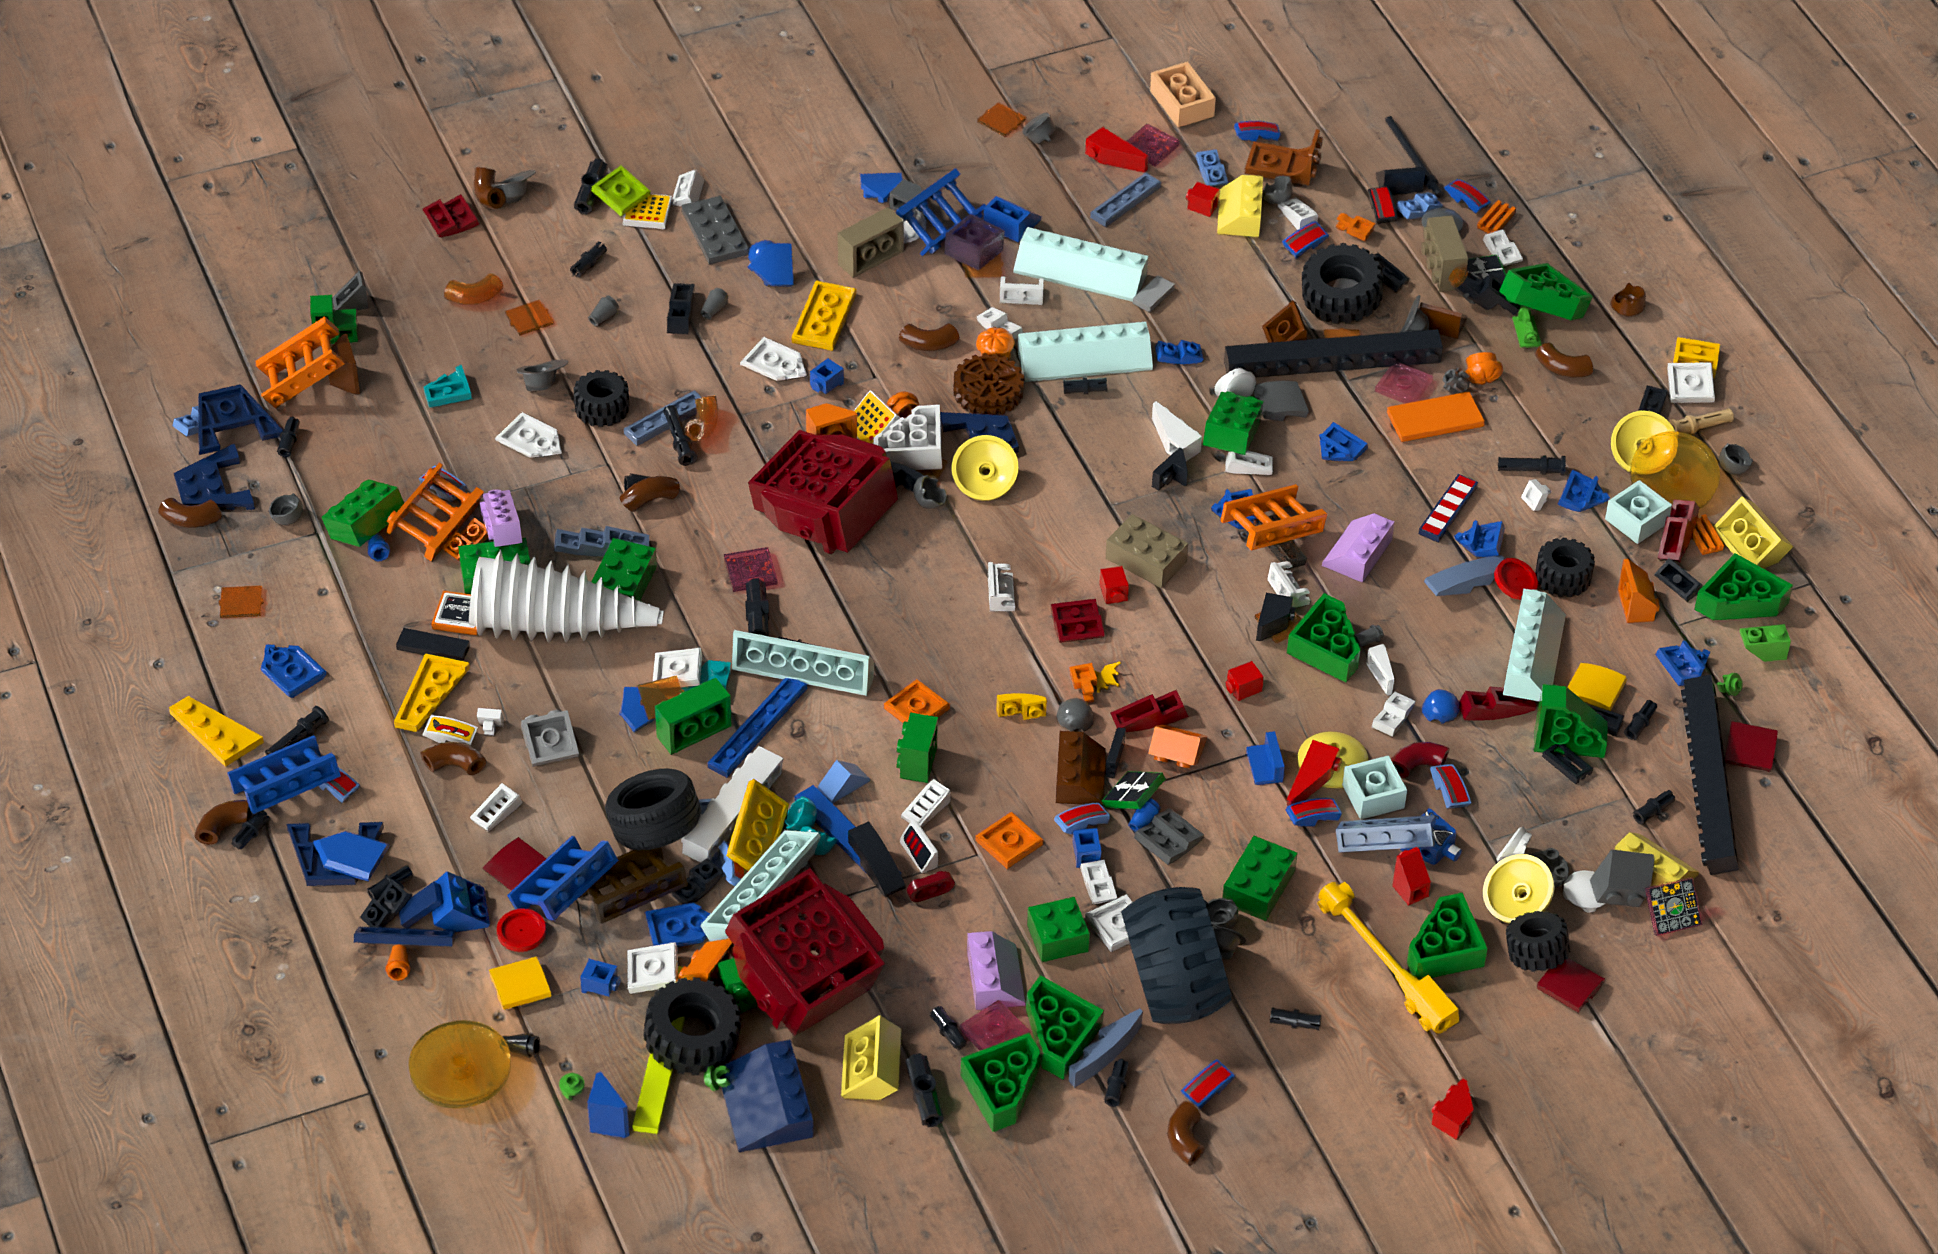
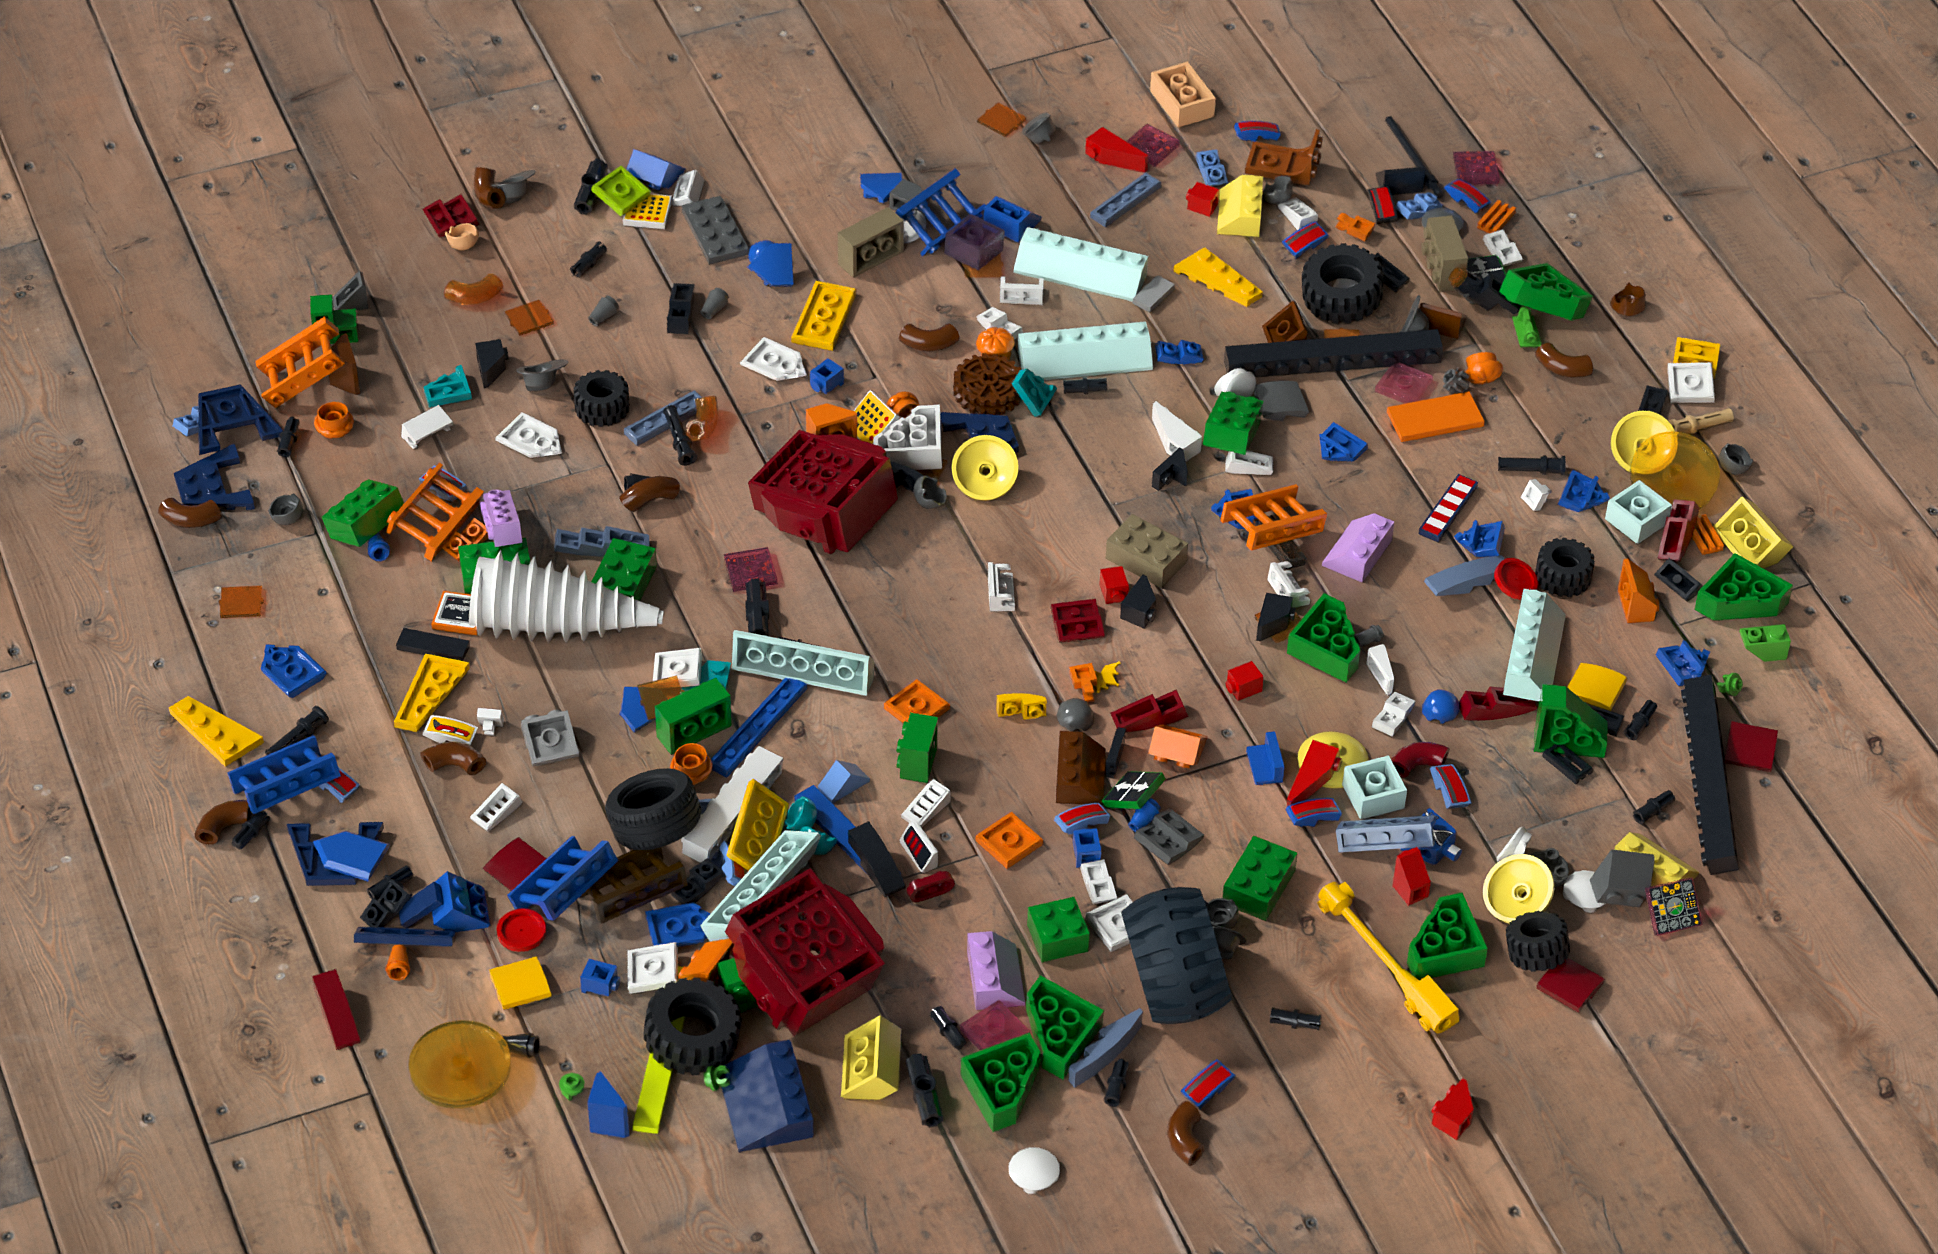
(333, 420): none -> orange piece
(335, 1009): none -> dark red slope
(425, 425): none -> white hinge
(462, 236): none -> light nougat hair
(491, 360): none -> black slope
(654, 170): none -> slope
(692, 761): none -> orange piece
(1033, 391): none -> teal wing
(1034, 1169): none -> white dish
(1139, 604): none -> black slope
(1214, 272): none -> yellow wing
(1476, 167): none -> clear pink tile

